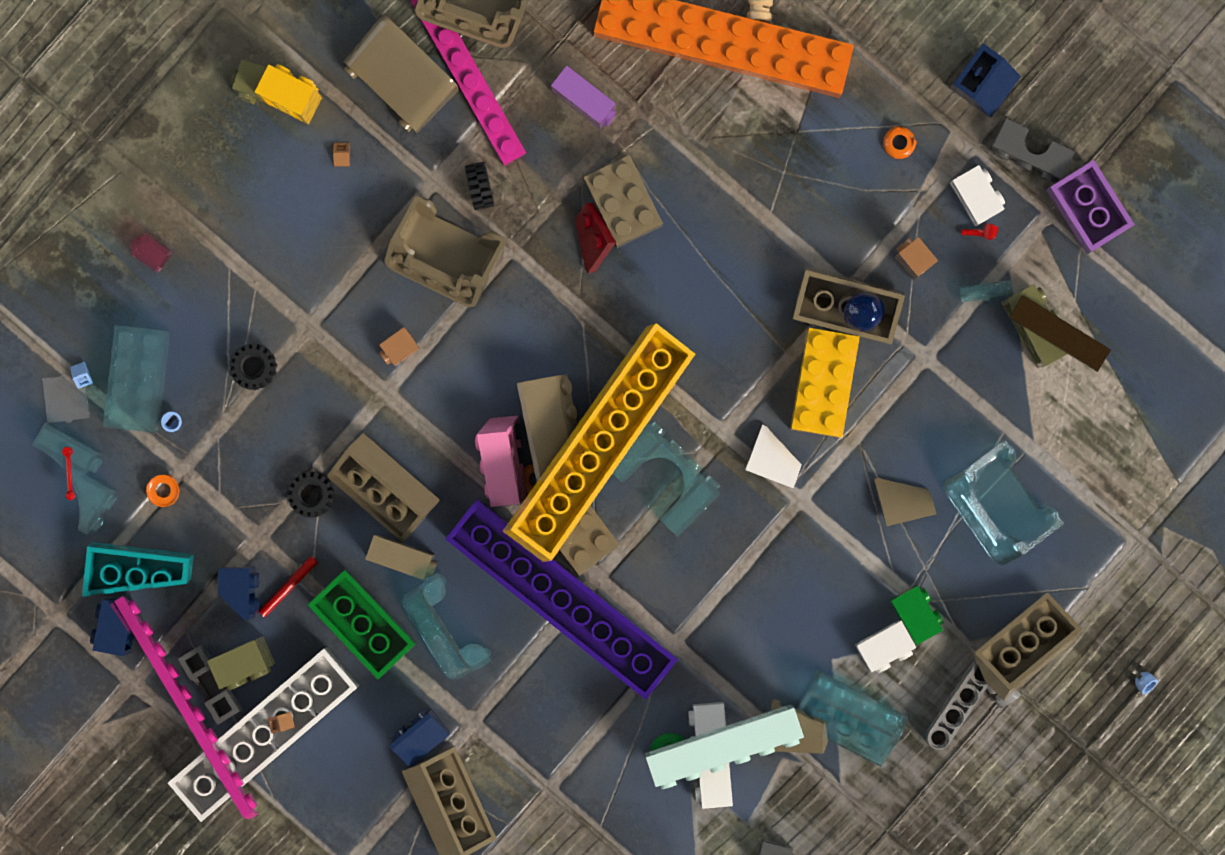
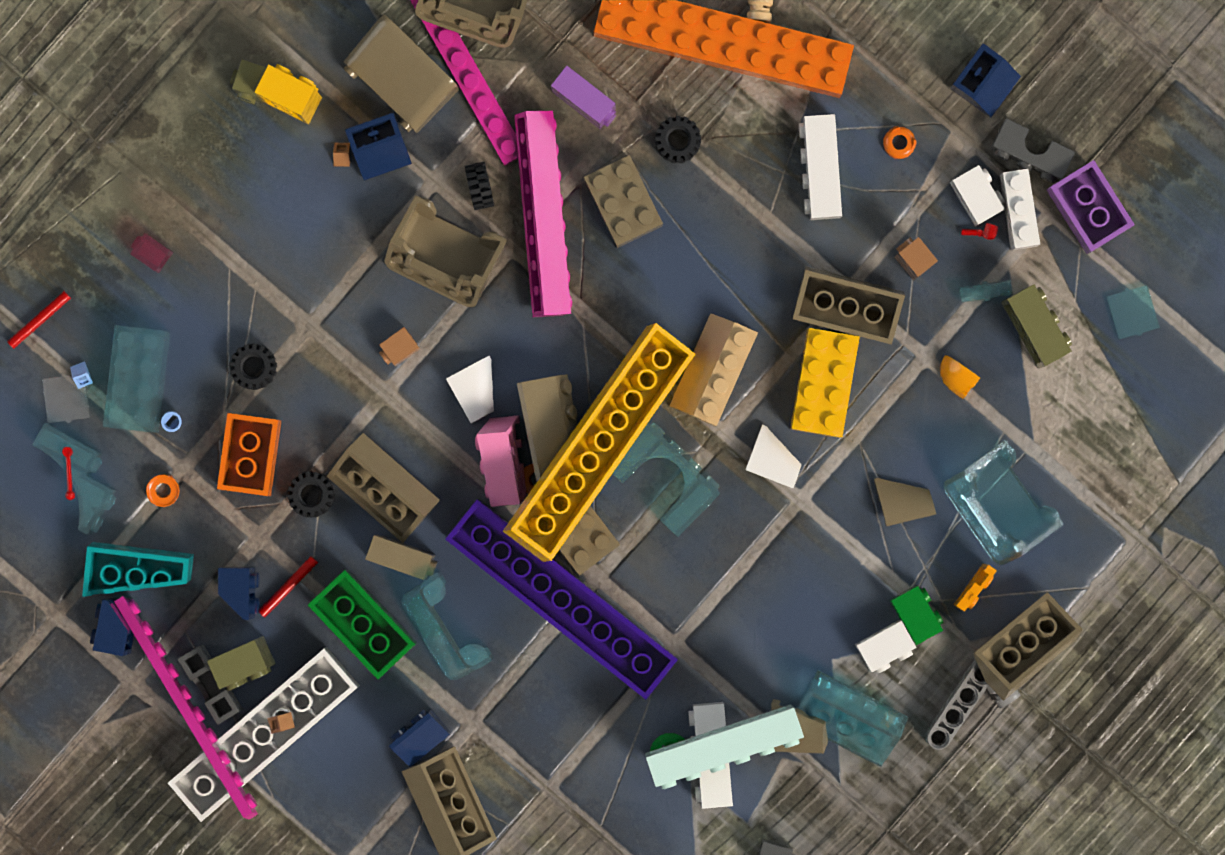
(39, 319): none -> red bar
(249, 454): none -> orange brick
(378, 146): none -> dark blue slope
(474, 389): none -> white slope
(543, 213): none -> brick
(593, 236): dark red wing -> none
(684, 125): none -> black tyre
(713, 369): none -> tan slope
(821, 167): none -> white brick
(864, 312): clear blue hair -> none
(957, 377): none -> light orange brick
(979, 581): none -> light orange wing
(1019, 209): none -> white brick
(1059, 333): dark brown tile -> none
(1133, 312): none -> clear light blue piece
(1146, 682): light blue hinge -> none

